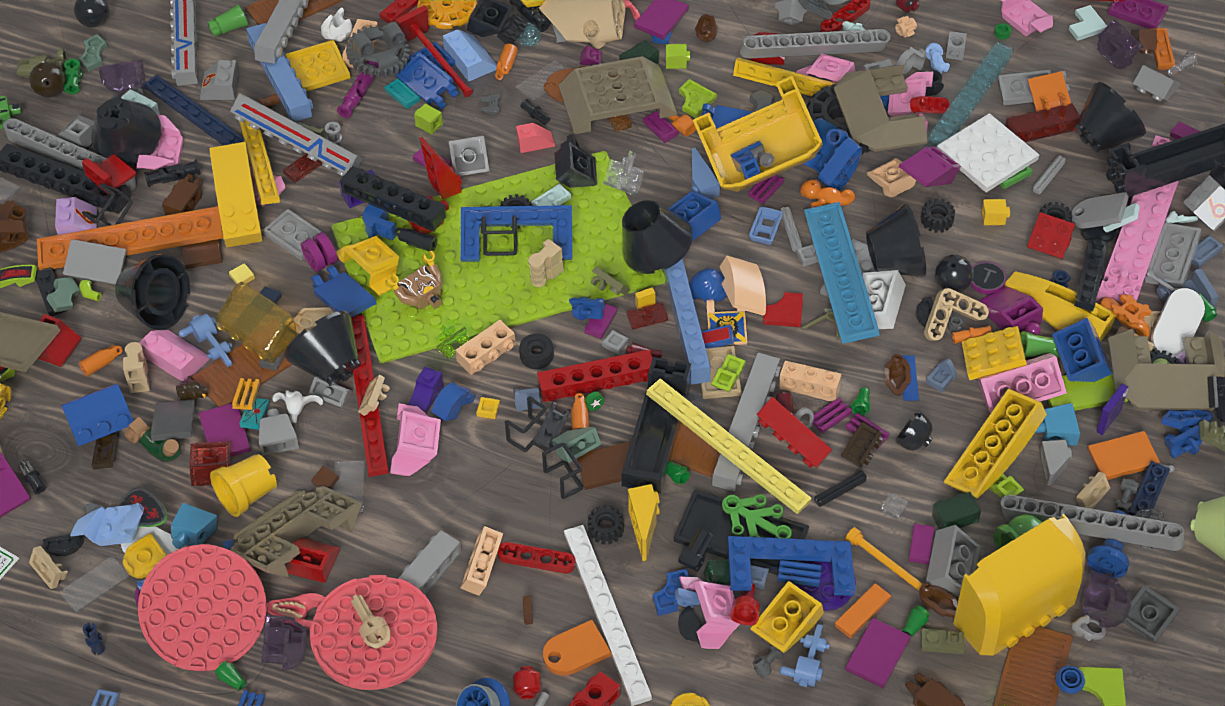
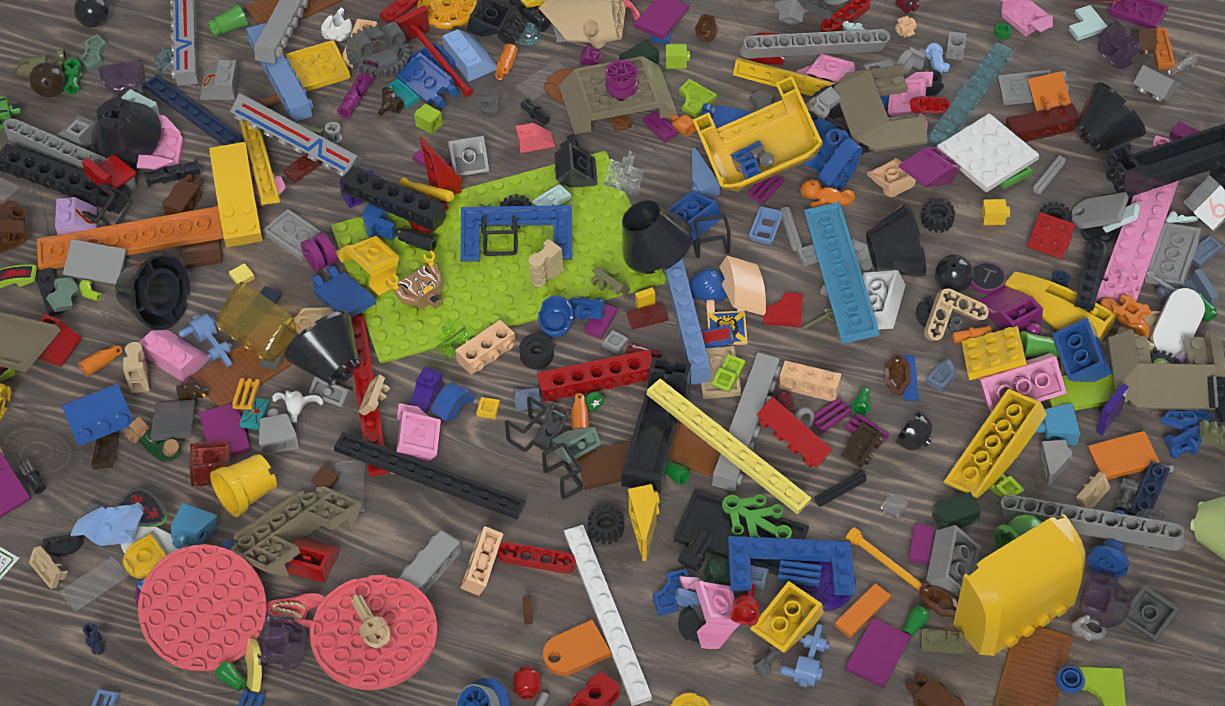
(163, 59): none -> clear light blue tile
(253, 665): none -> light yellow tile
(390, 101): none -> dark brown animal
(430, 475): none -> black plate
(436, 192): none -> yellow piece
(555, 316): none -> blue piece
(621, 79): none -> magenta wheel
(699, 240): none -> black piece
(818, 108): none -> light grey bush
(829, 97): none -> light grey tile

